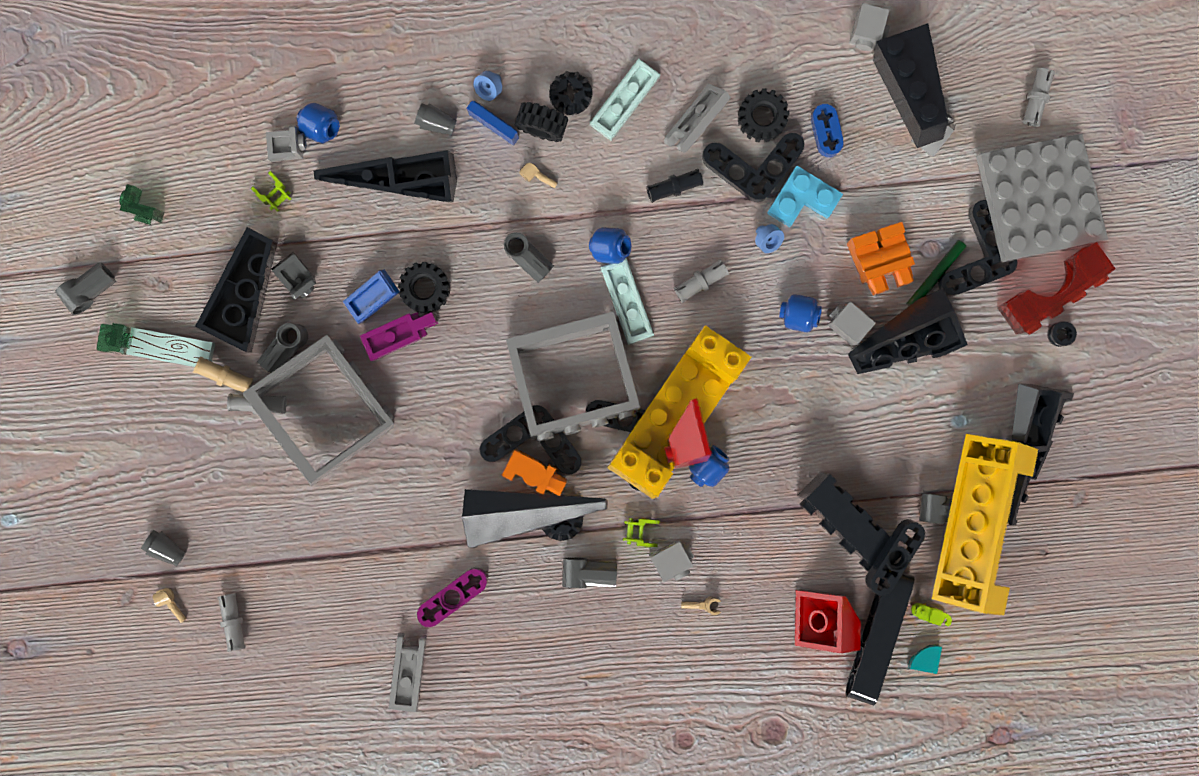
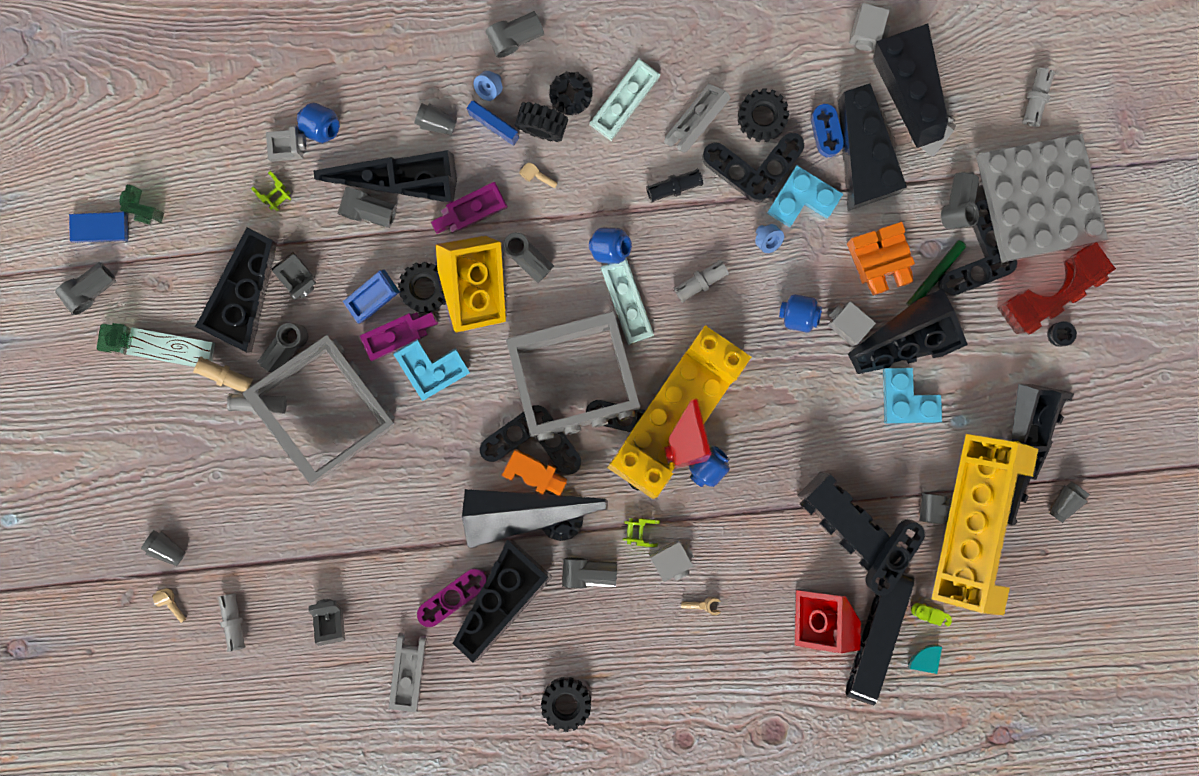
(98, 227): none -> blue tile
(327, 622): none -> dark grey bracket
(359, 206): none -> dark grey piece
(427, 375): none -> medium azure plate
(470, 209): none -> magenta hinge
(472, 281): none -> yellow slope
(506, 593): none -> black wedge
(508, 36): none -> dark grey piece
(560, 720): none -> black tyre
(867, 150): none -> black wedge
(902, 404): none -> medium azure plate
(962, 208): none -> dark grey piece
(1069, 501): none -> dark grey cone

